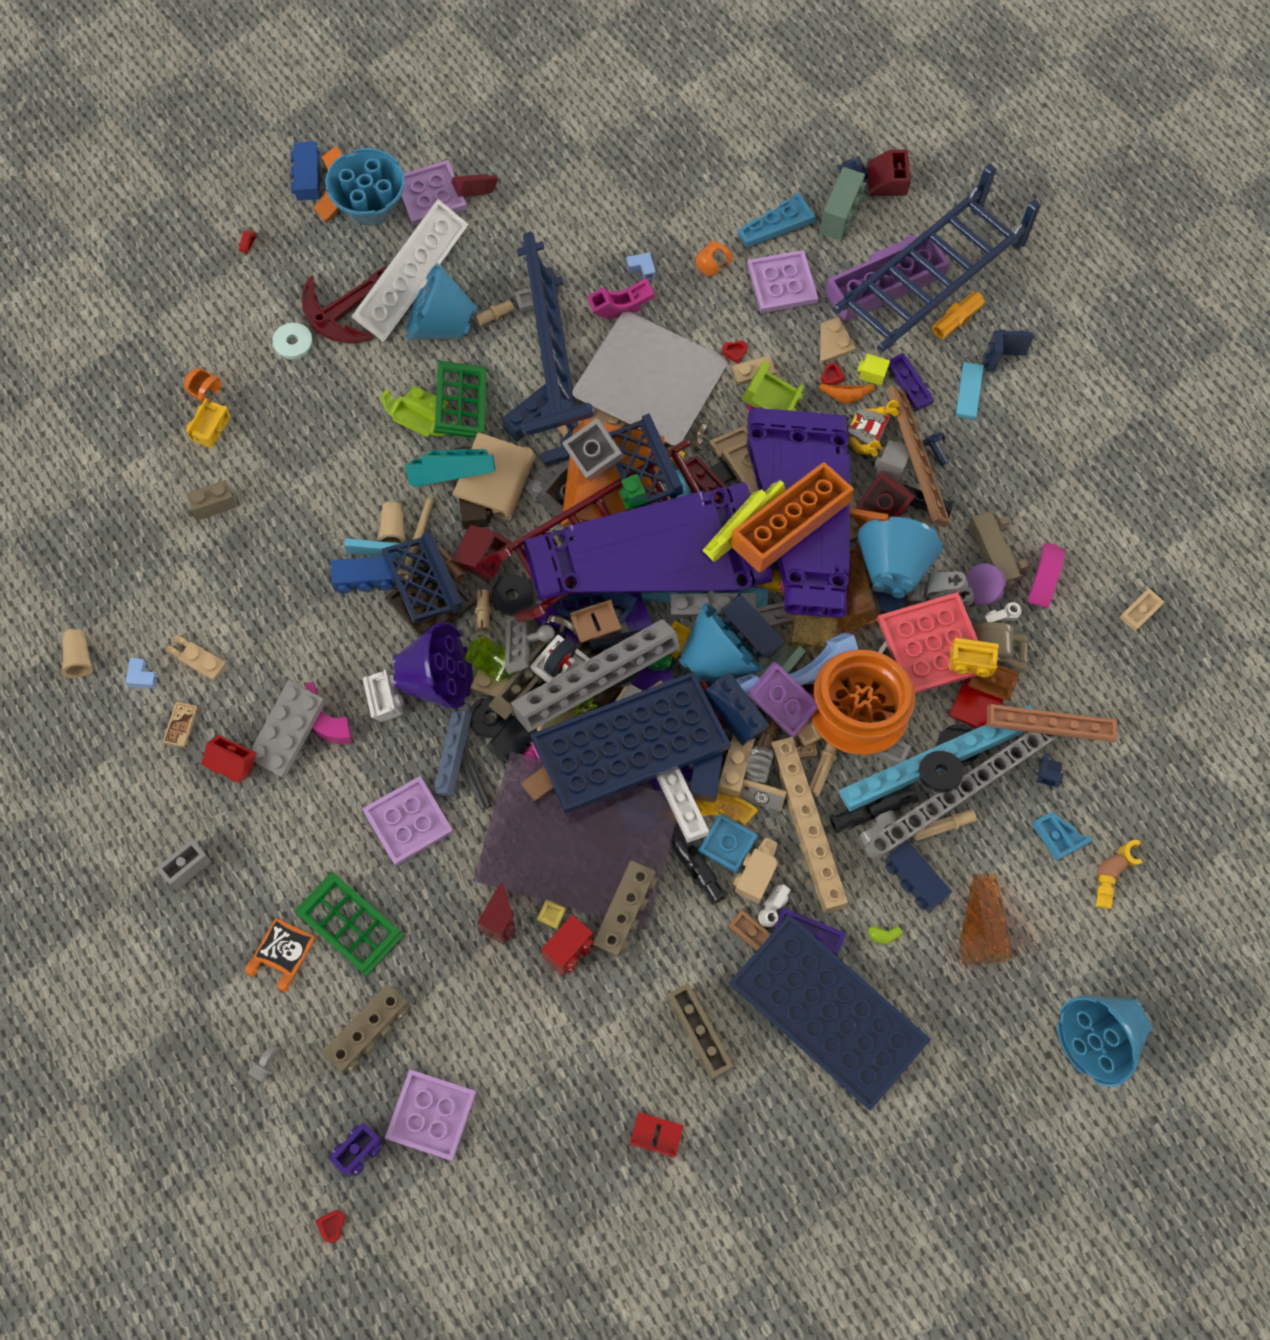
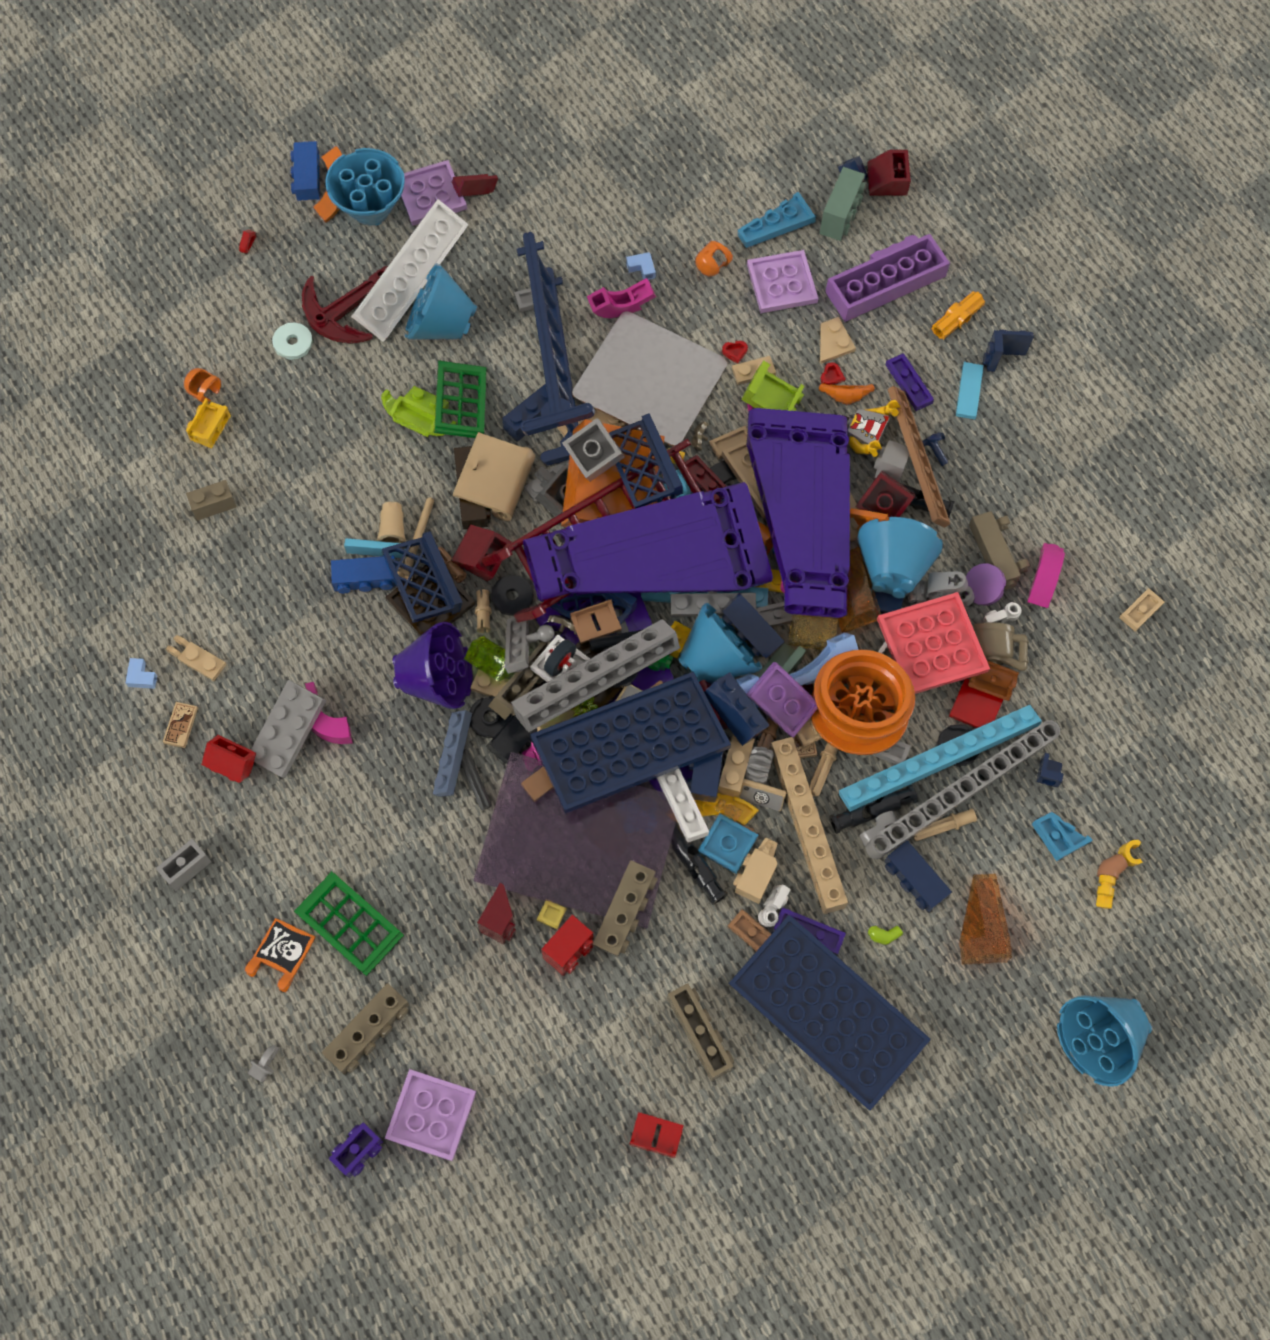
(75, 654): tan plant -> none
(331, 1225): red tile -> none
(382, 696): white hinge -> none
(407, 820): lavender plate -> none
(448, 465): teal wedge -> none
(493, 313): tan pin -> none
(632, 492): green brick -> none
(721, 541): neon yellow wedge -> none
(791, 517): orange brick -> none
(873, 369): neon yellow brick -> none
(945, 761): black tile -> none
(973, 657): yellow hinge -> none
(976, 203): dark blue piece -> none
(1051, 723): nougat tile -> none

